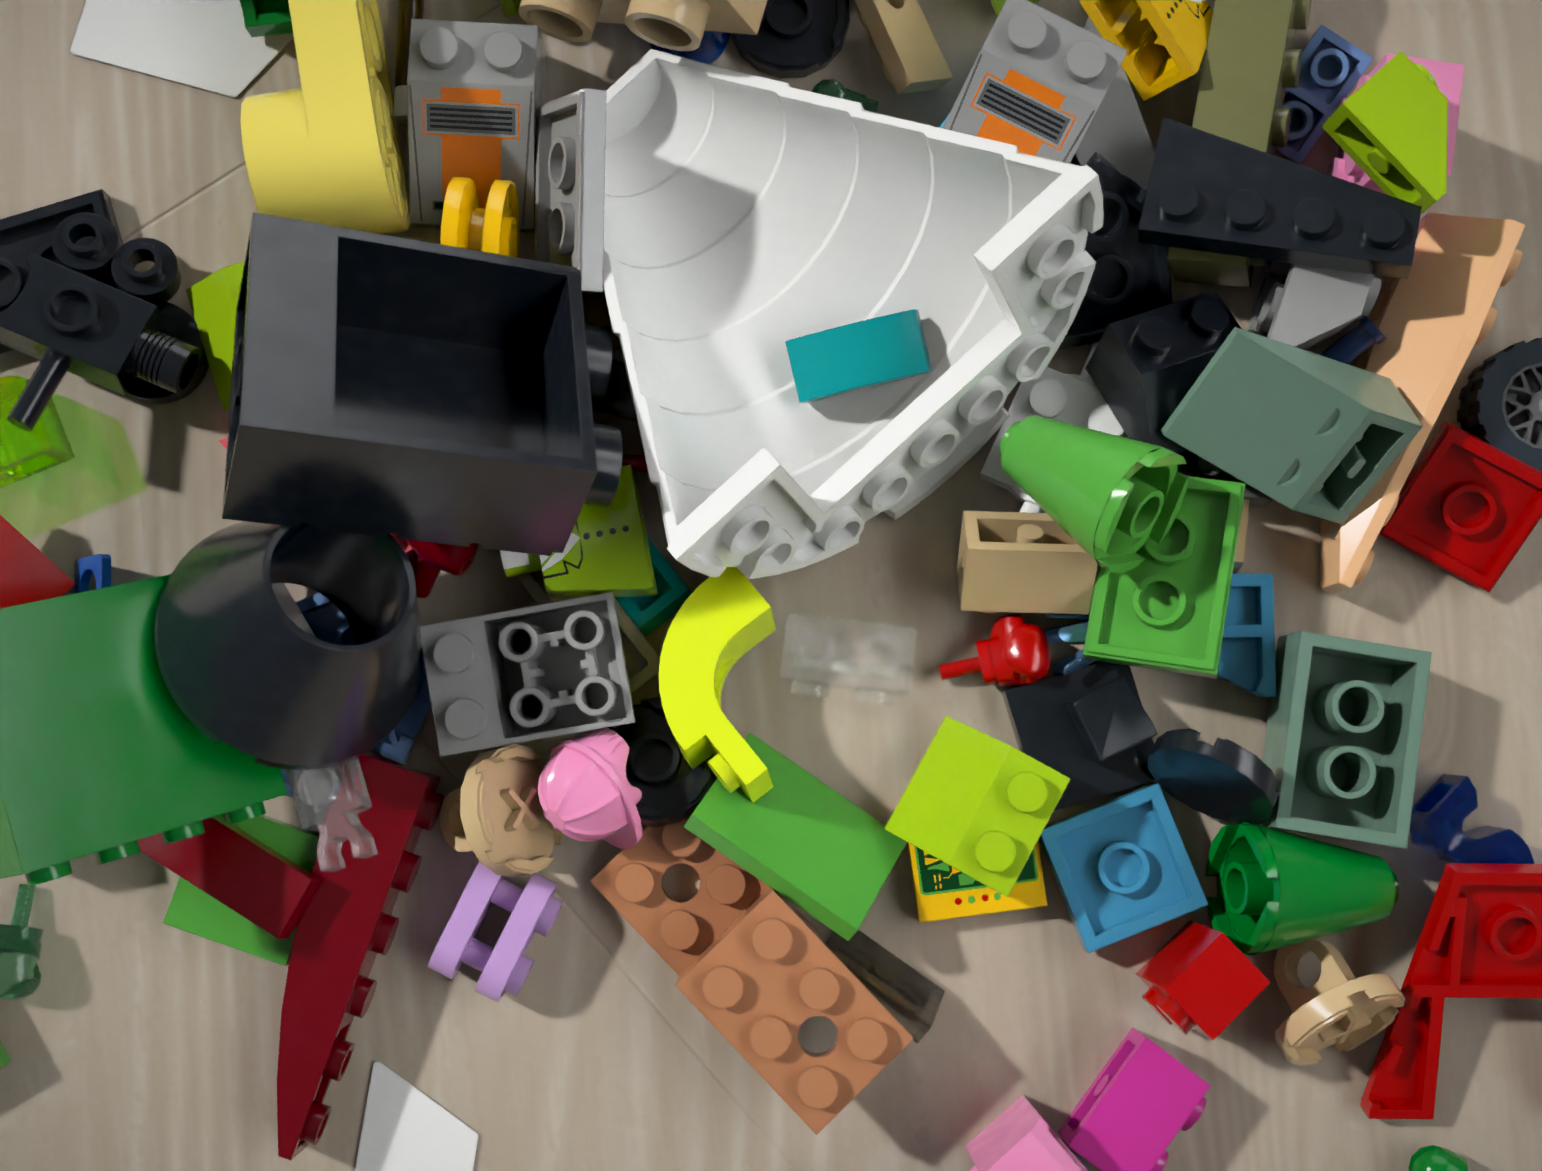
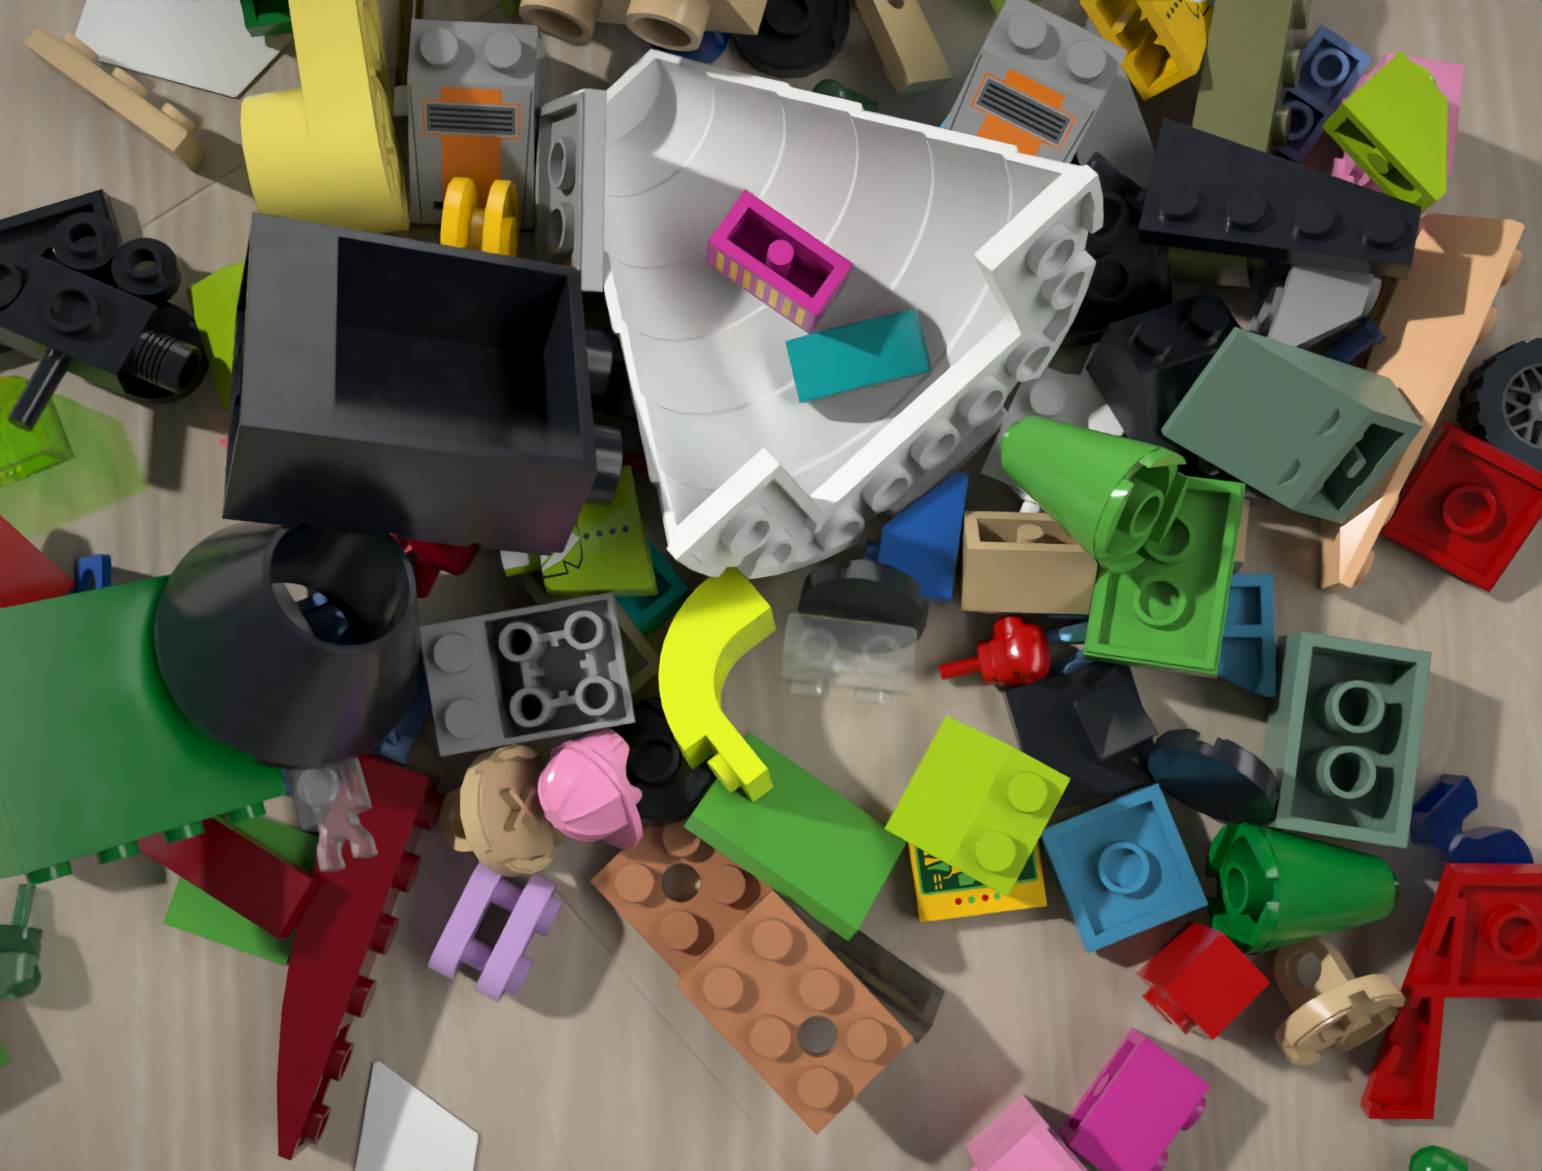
(118, 95): none -> tan tile
(777, 262): none -> dark pink brick
(865, 593): none -> black tile
(926, 539): none -> blue slope

